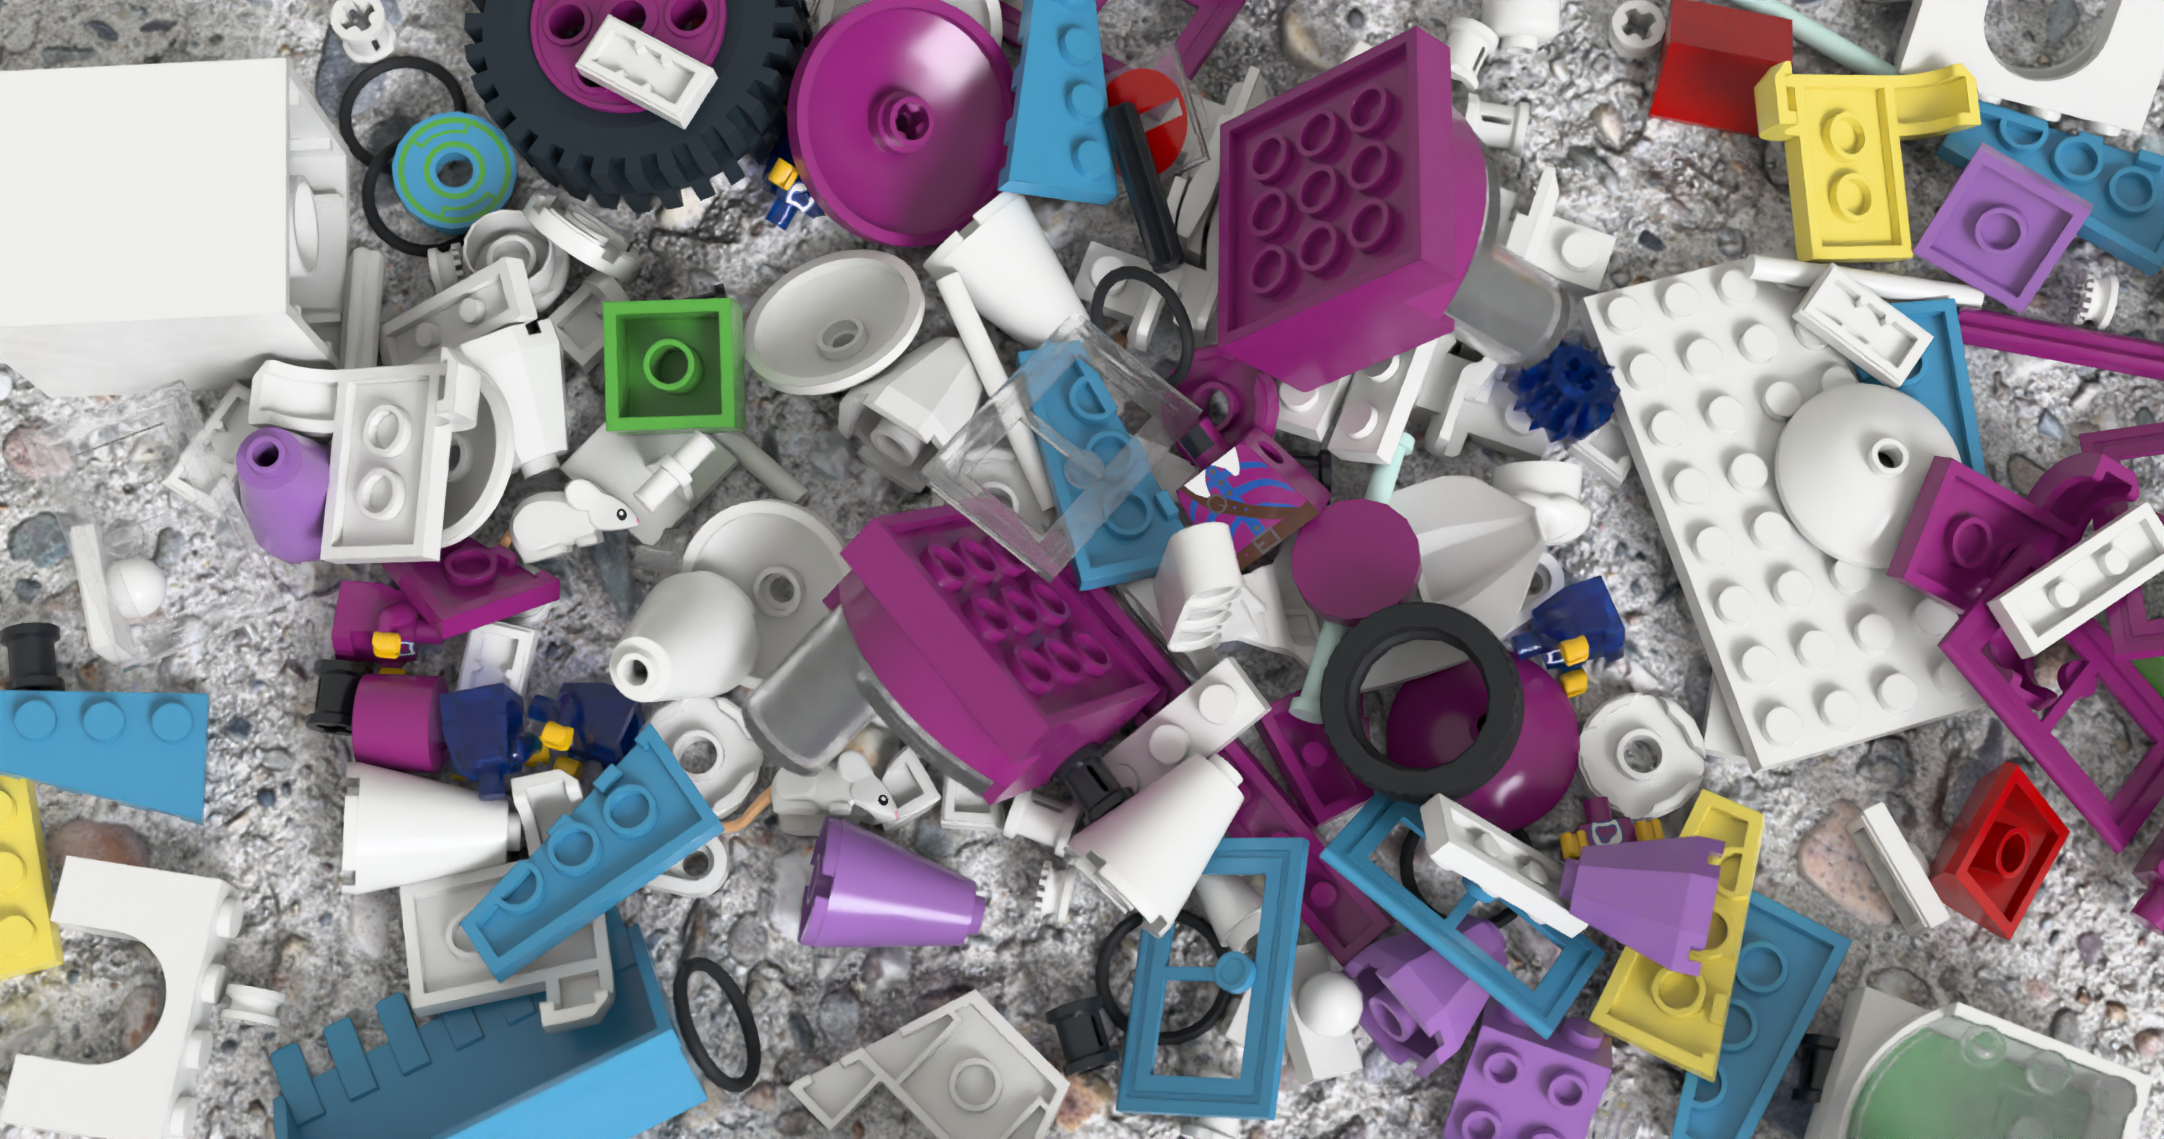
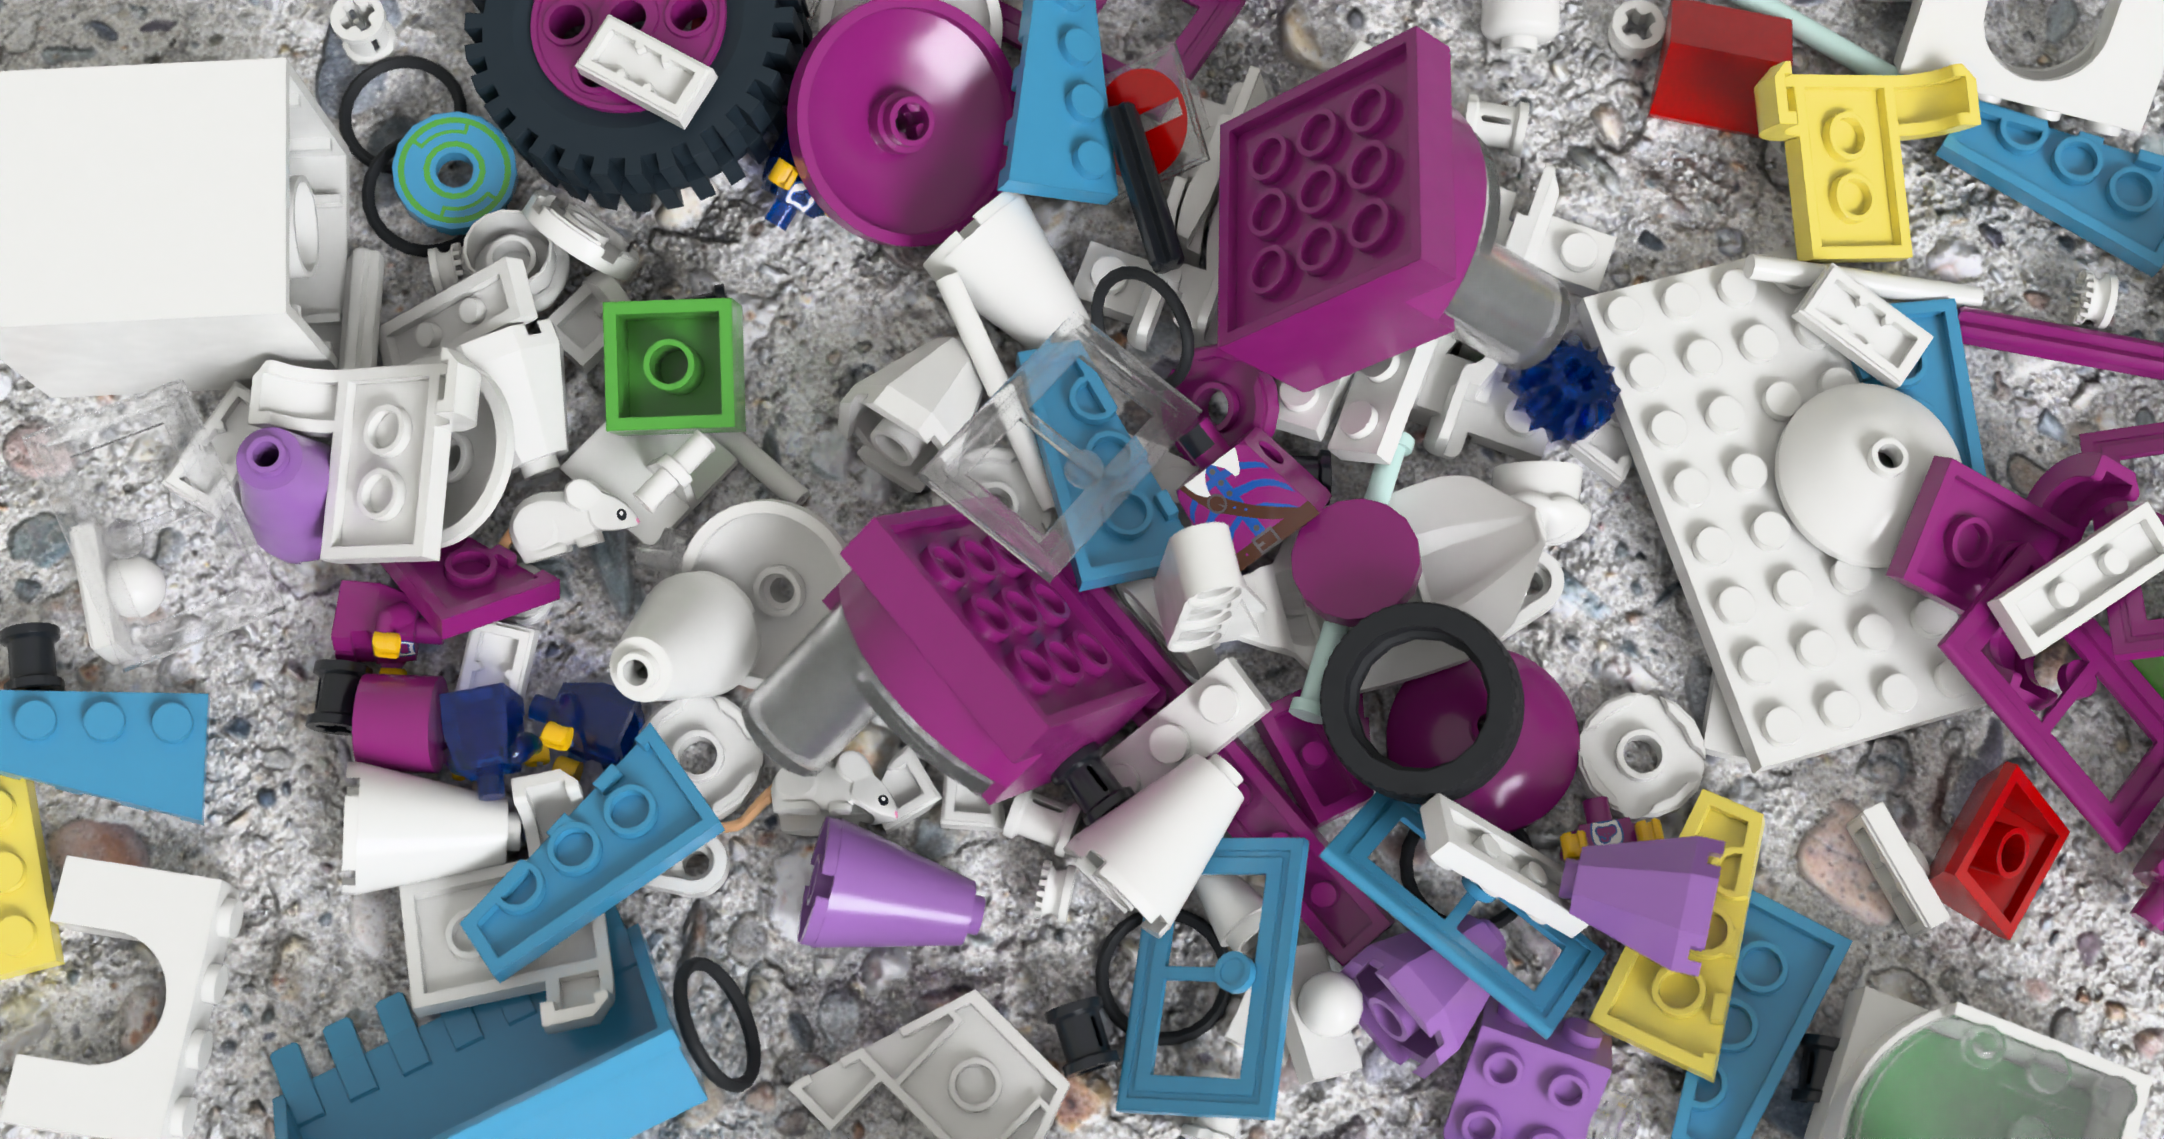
(253, 1006): white bush -> none
(834, 322): white dish -> none
(1469, 45): white bush -> none
(1571, 629): clear blue piece -> none
(2002, 227): medium lavender bracket -> none

